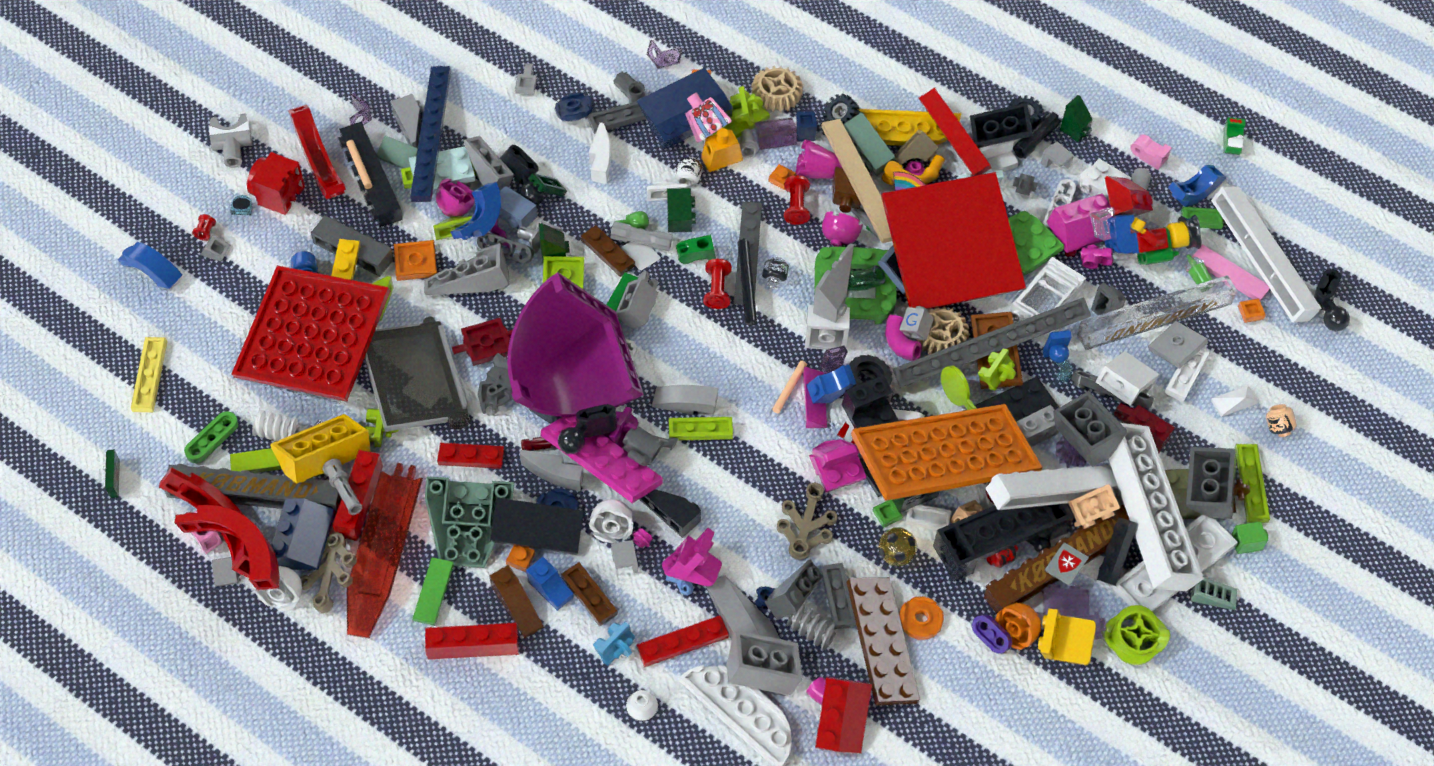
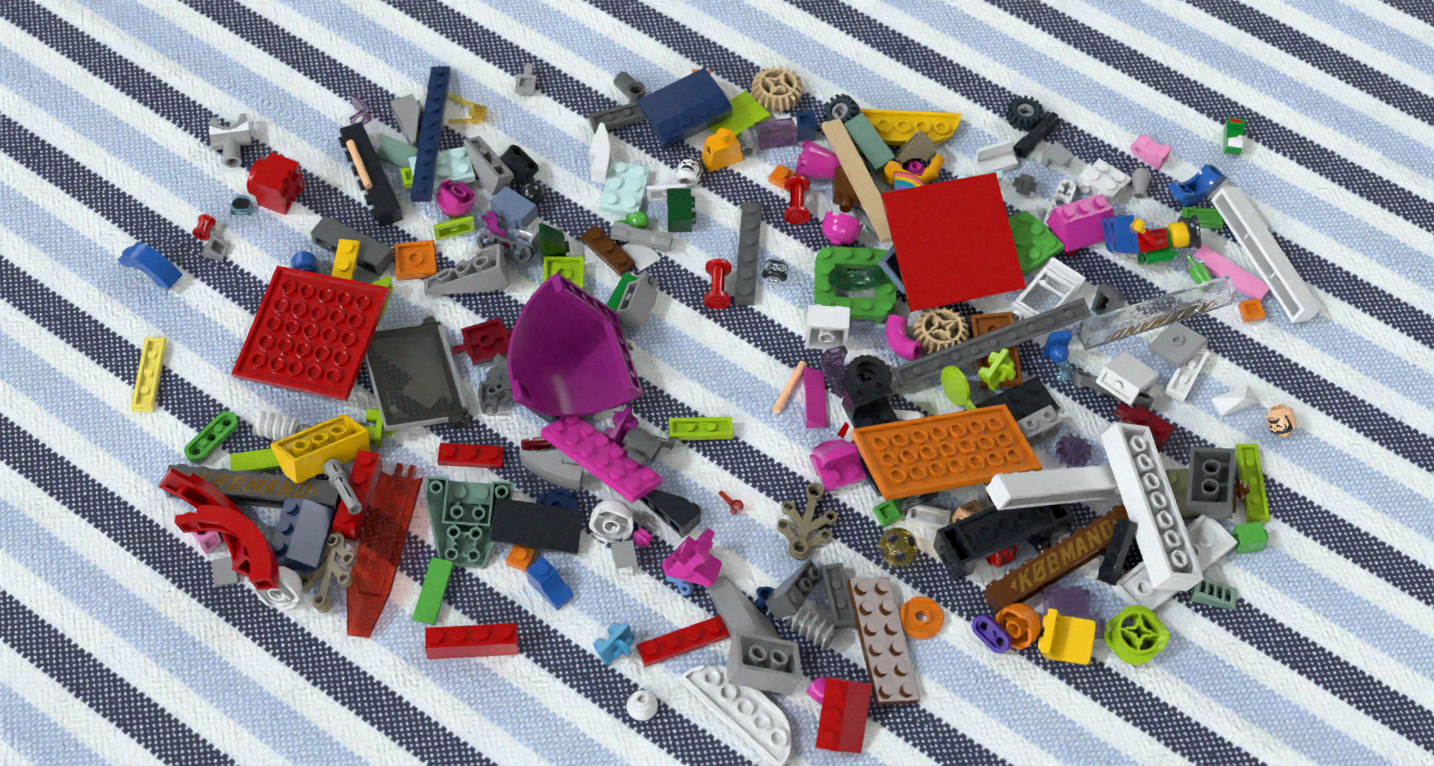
(112, 473): dark green tile -> none
(315, 153): red arch -> none
(476, 111): none -> clear yellow plant
(486, 212): blue arch -> none
(515, 601): reddish brown slope -> none
(548, 184): dark green tile -> none
(574, 107): dark blue tile -> none
(589, 594): reddish brown plate -> none
(590, 423): black beam -> none
(624, 188): none -> light aqua plate
(664, 58): clear purple bracket -> none
(686, 398): light grey slope -> none
(695, 249): green leg -> none
(705, 117): torso -> none
(731, 503): none -> clear red hand
(747, 282): black axle -> none
(748, 104): lime hips -> none
(832, 288): light grey wedge -> none
(832, 385): blue arch -> none
(916, 323): light grey brick -> none
(954, 132): red tile -> none
(1001, 125): black slope -> none
(1066, 563): light grey sticker -> none
(1076, 119): dark green slope -> none
(1089, 428): dark grey slope -> none
(1094, 255): dark pink plate -> none
(1094, 505): light nougat bracket -> none
(1100, 223): clear tile -> none
(1127, 196): red slope -> none
(1335, 317): black beam -> none

